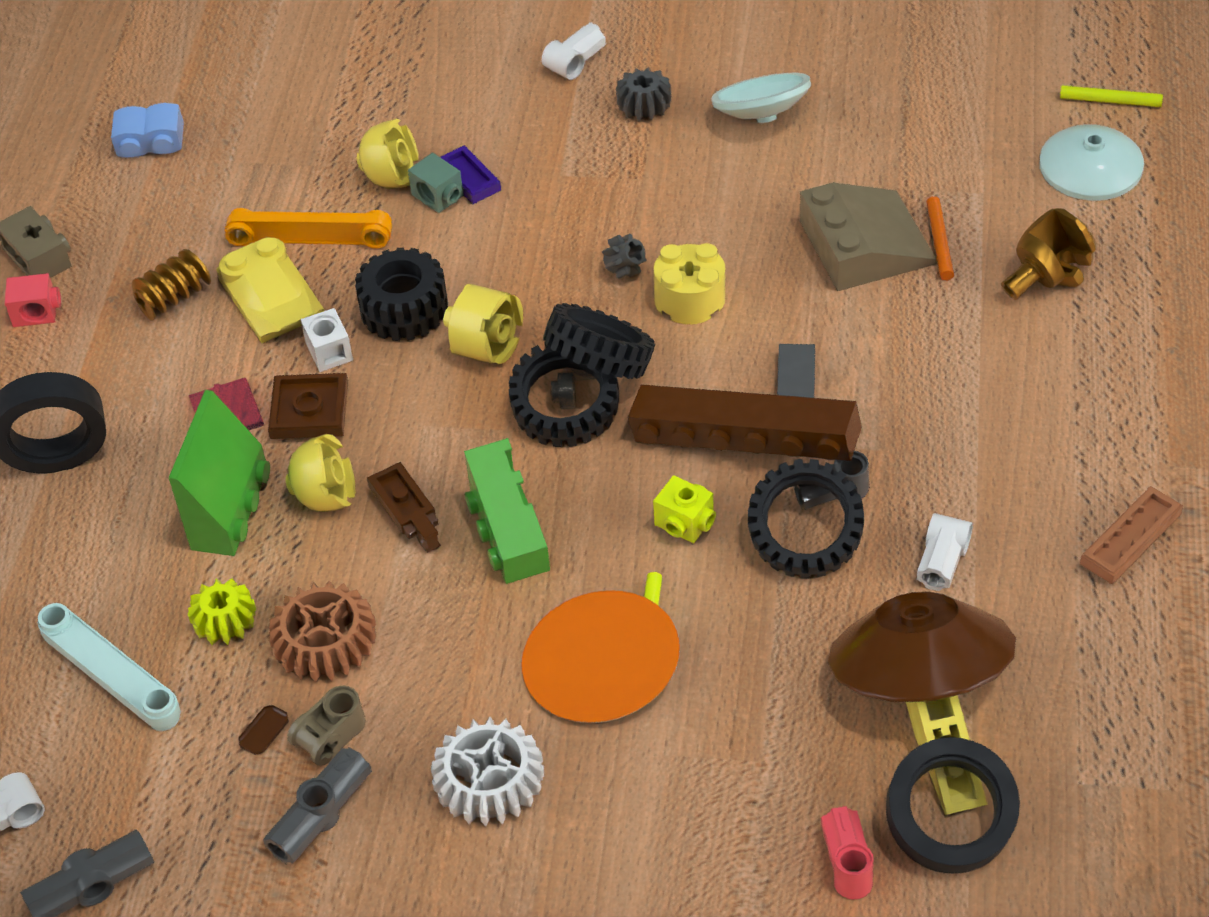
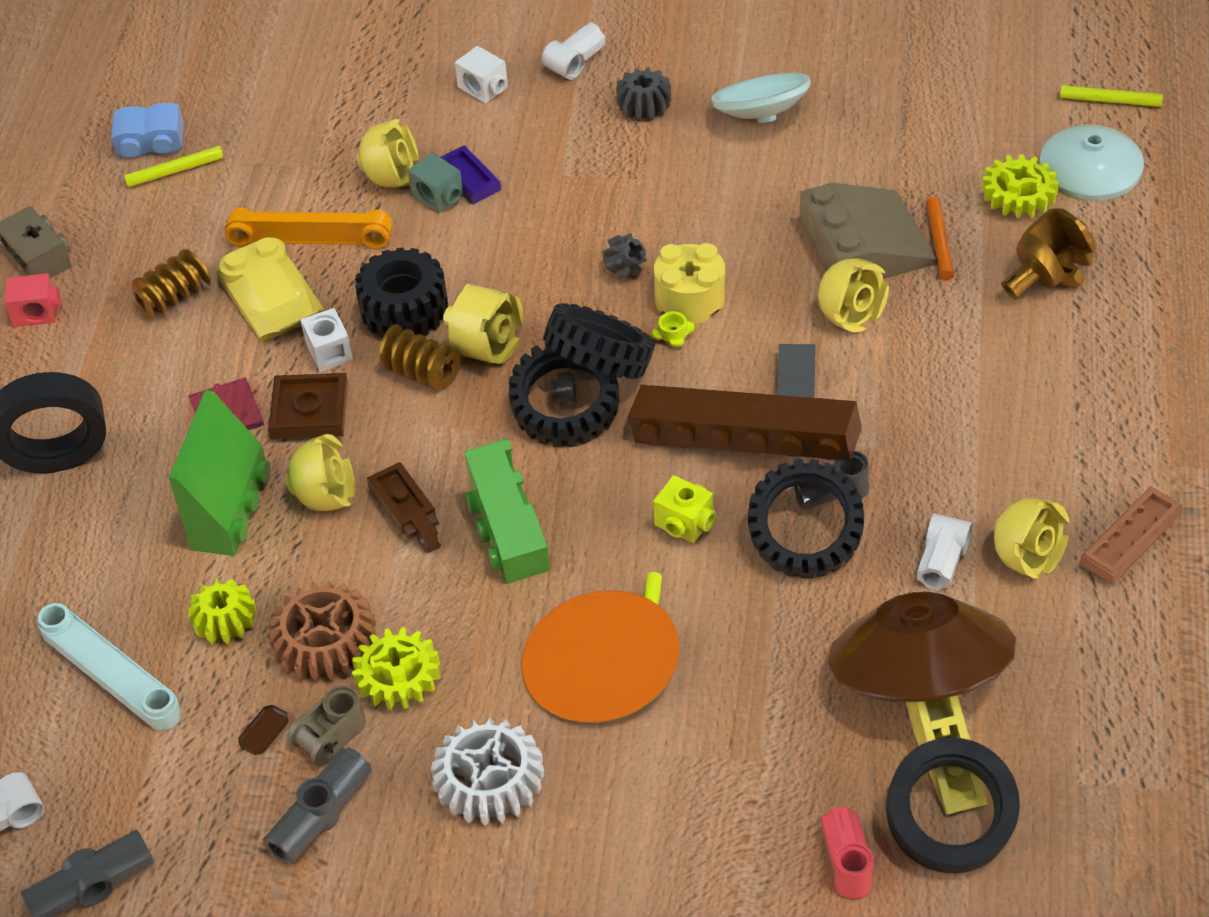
(173, 166): none -> neon yellow piece
(396, 668): none -> neon yellow gear
(419, 358): none -> pearl gold piece
(481, 74): none -> white brick
(673, 328): none -> neon yellow plate
(853, 293): none -> light yellow cylinder
(1020, 186): none -> neon yellow gear
(1031, 536): none -> light yellow cylinder

